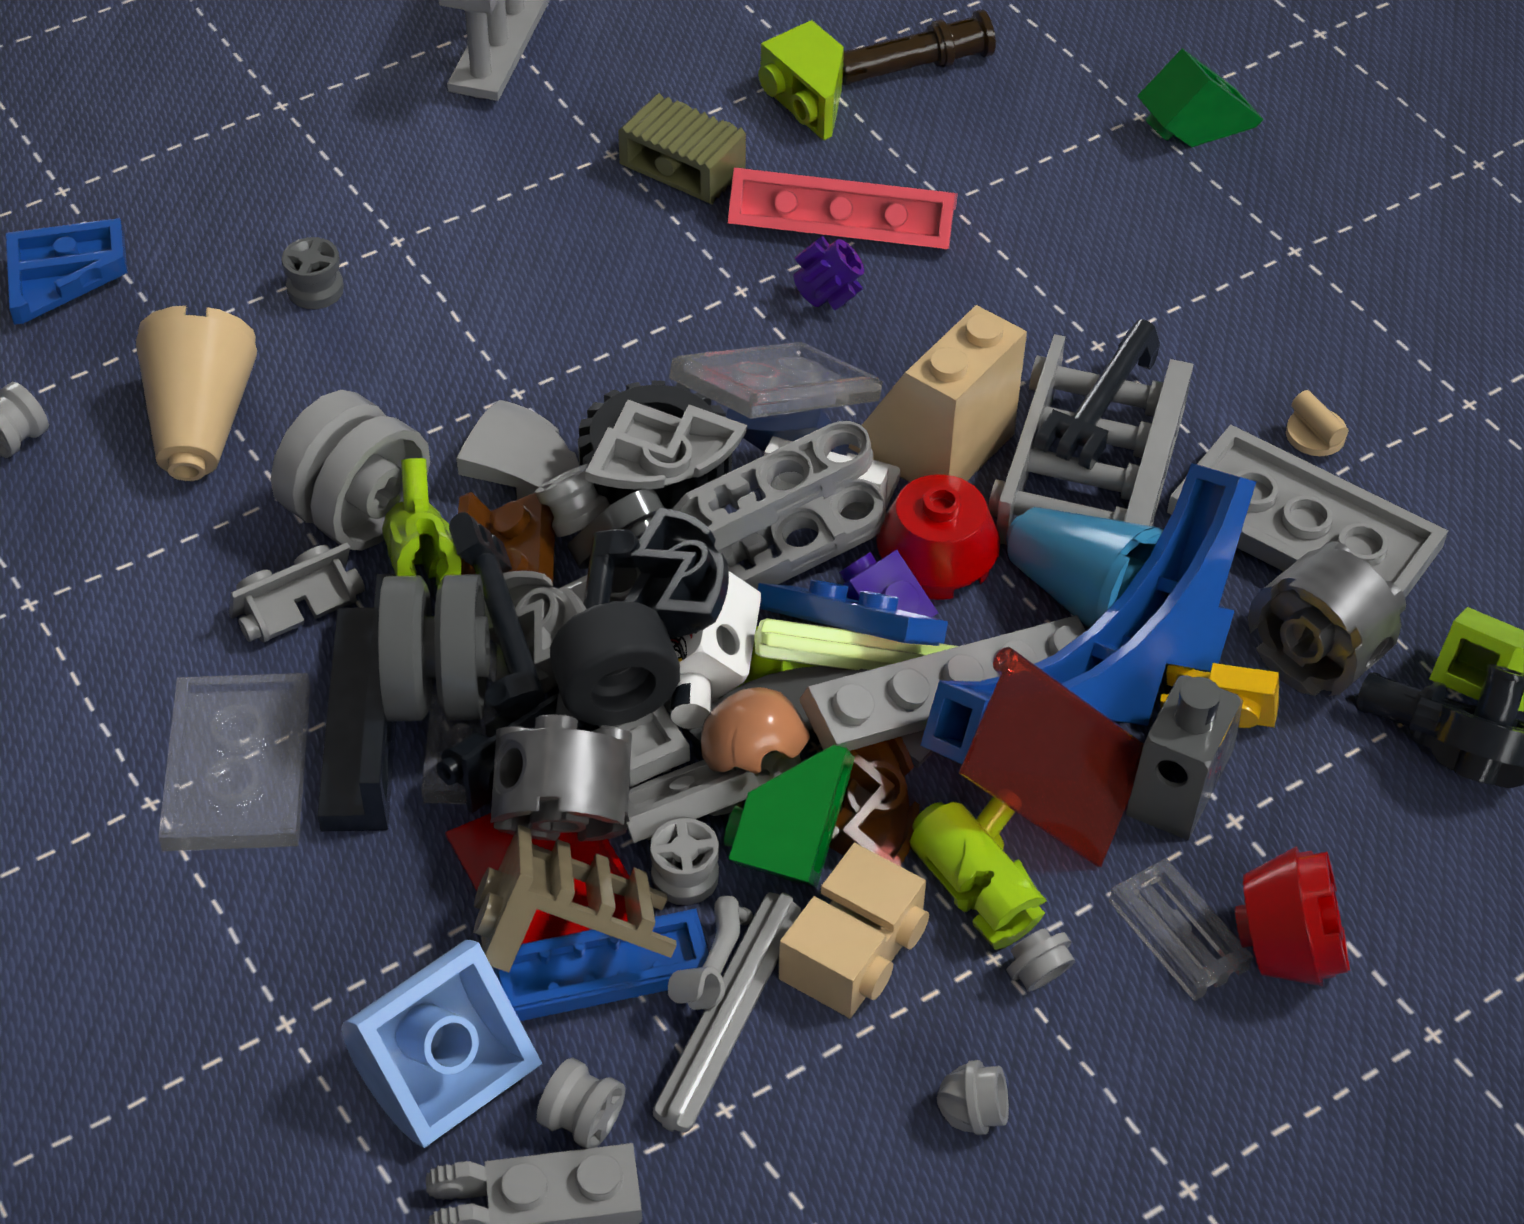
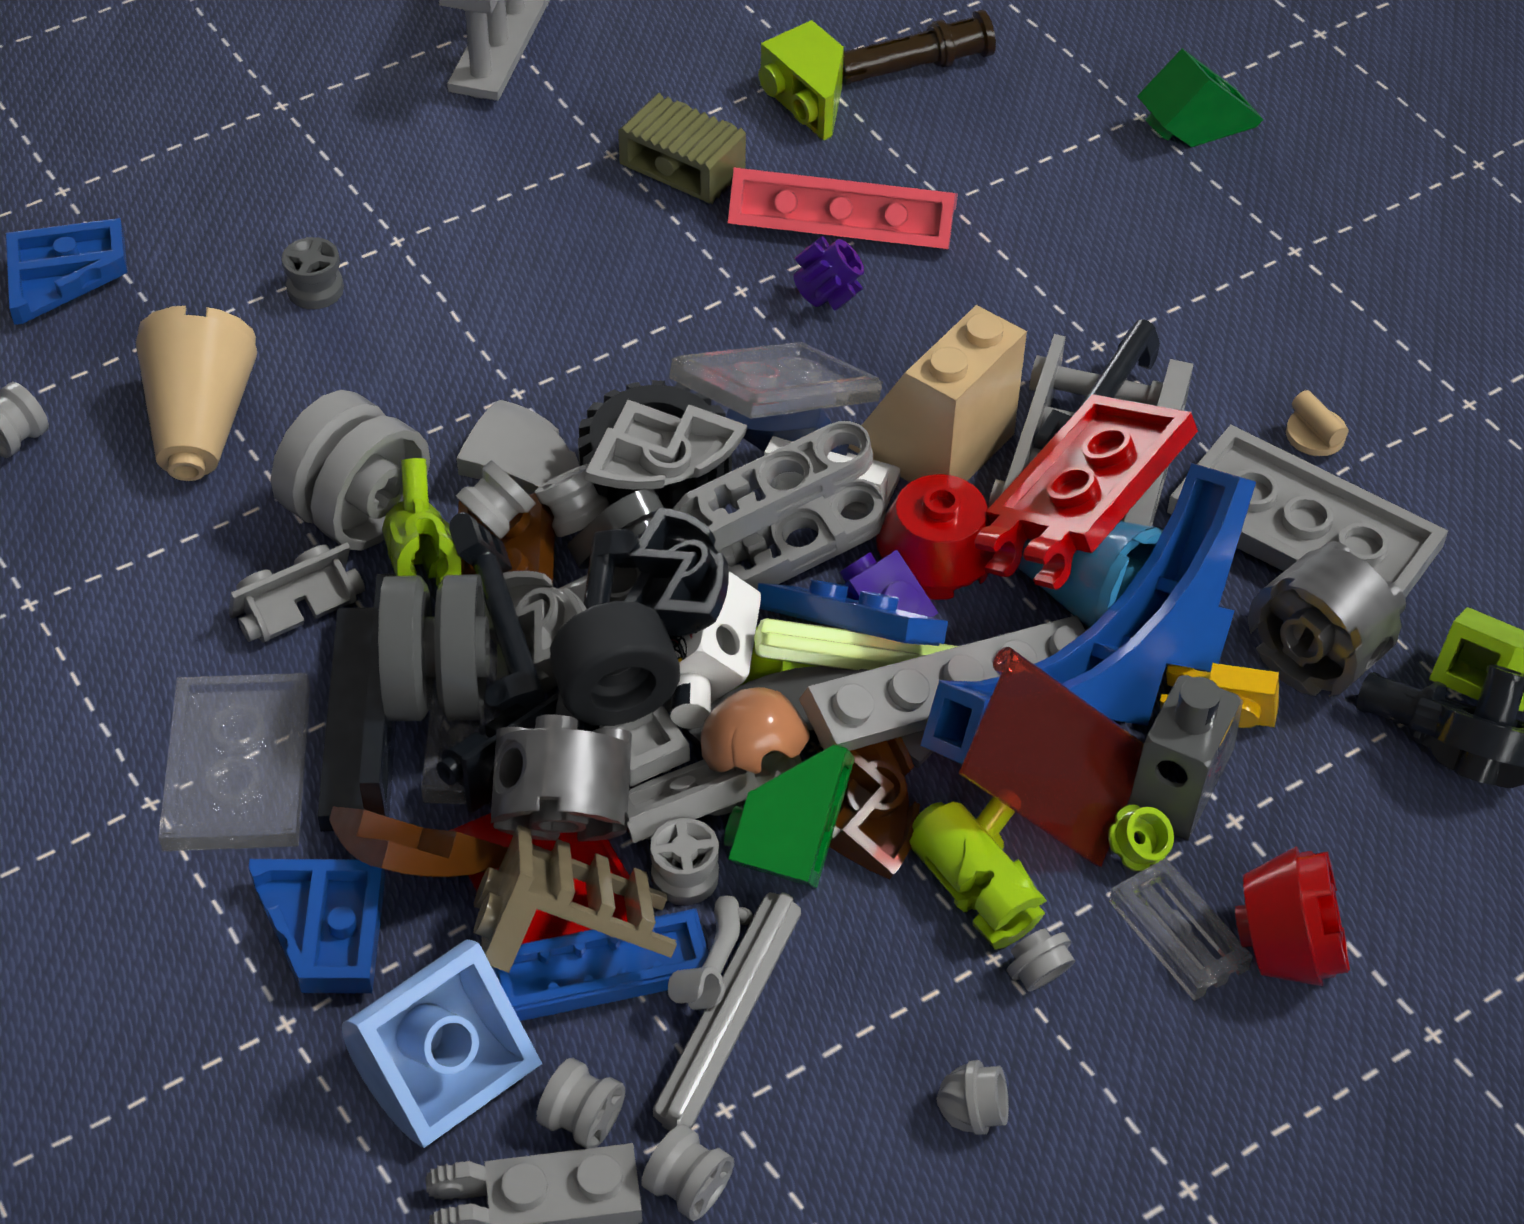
(324, 919): none -> blue wing
(410, 848): none -> reddish brown brick
(496, 499): none -> light grey wheel
(687, 1172): none -> light grey wheel
(848, 946): tan piece -> none
(1082, 485): none -> red tile
(1154, 833): none -> lime plate

